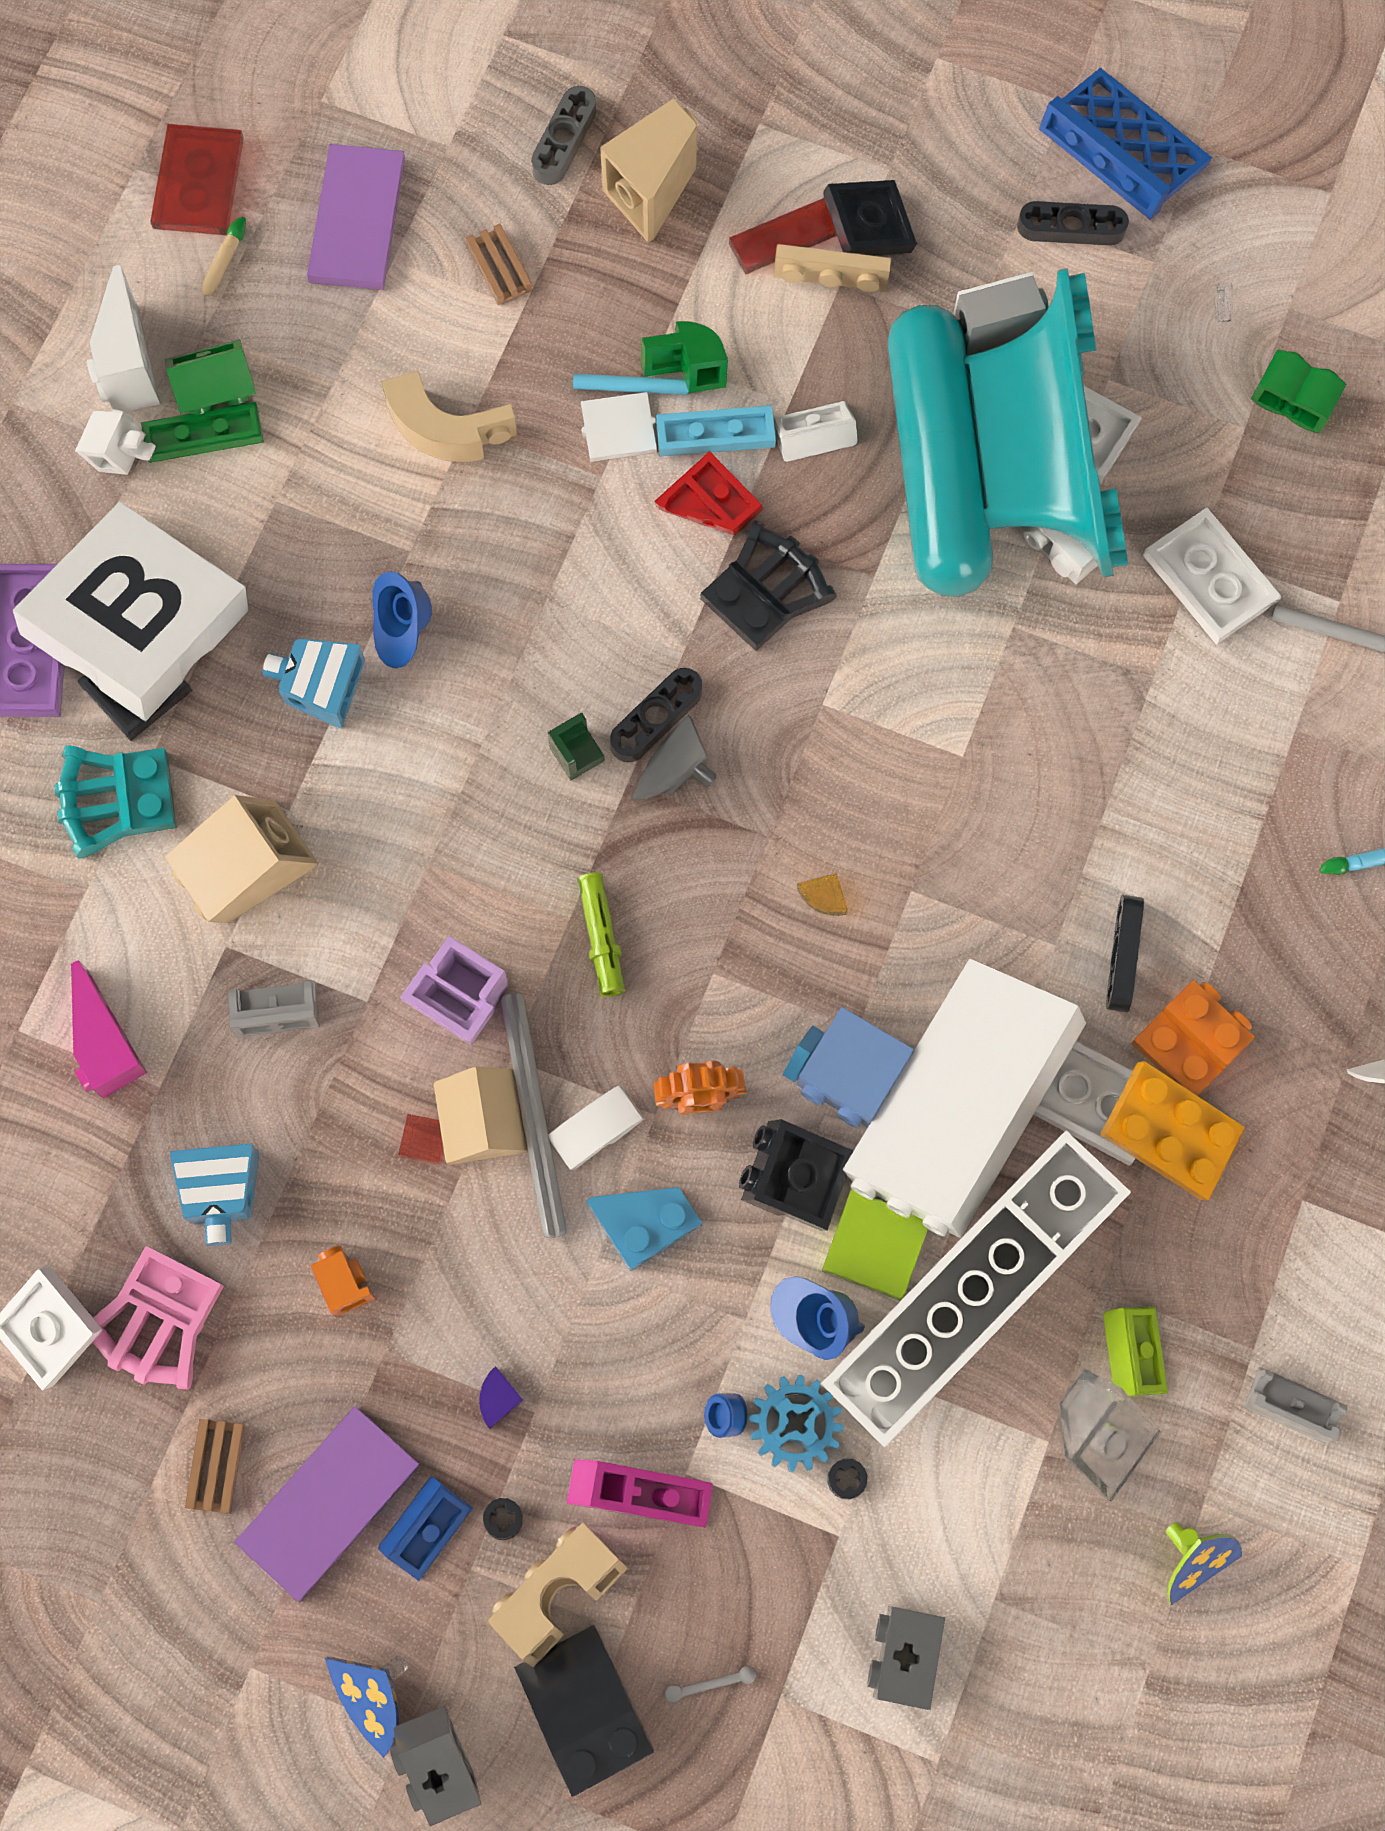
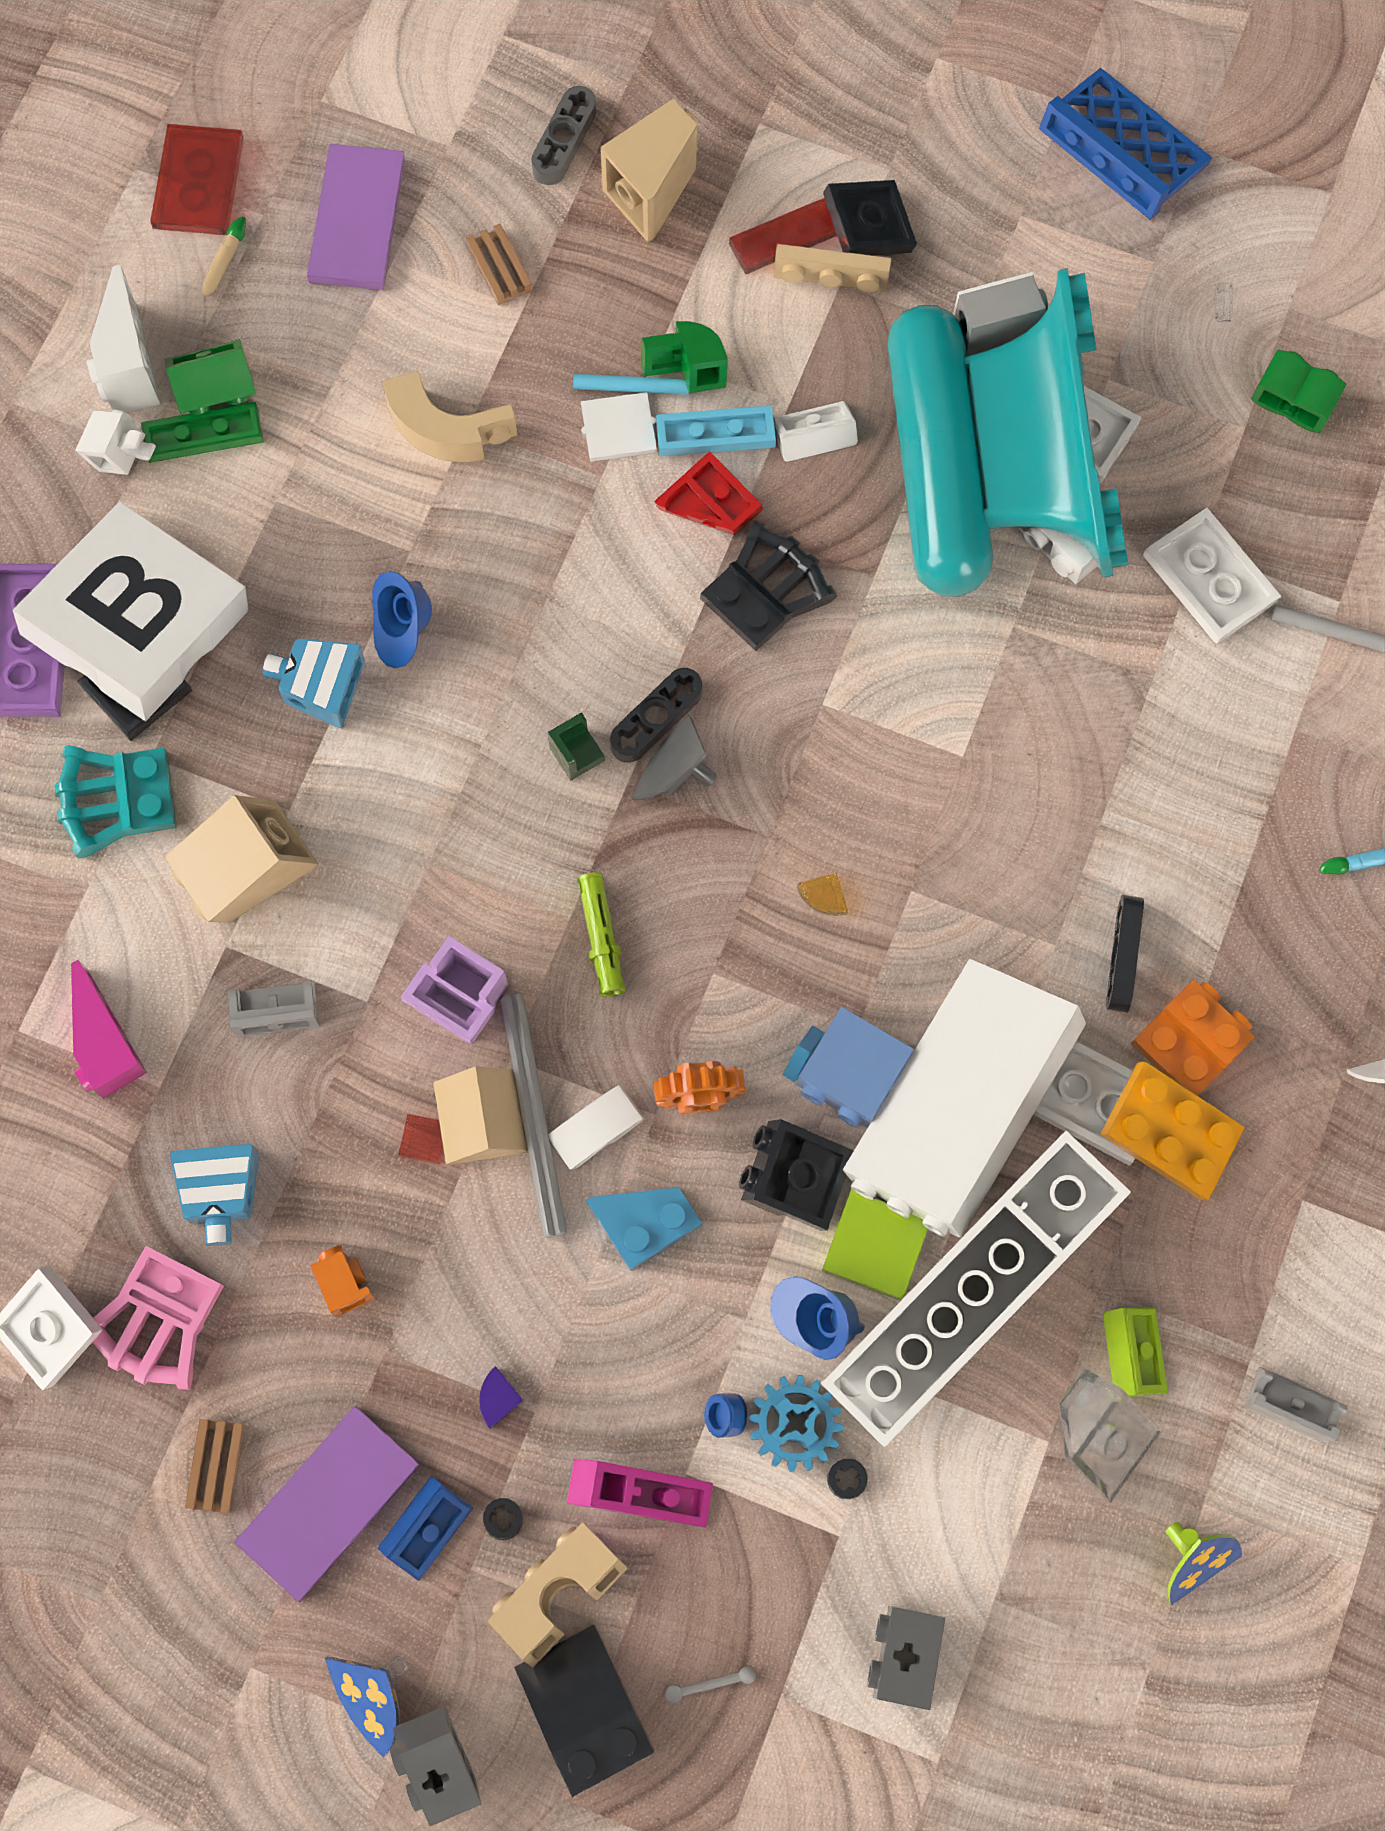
(1084, 212): black beam -> none

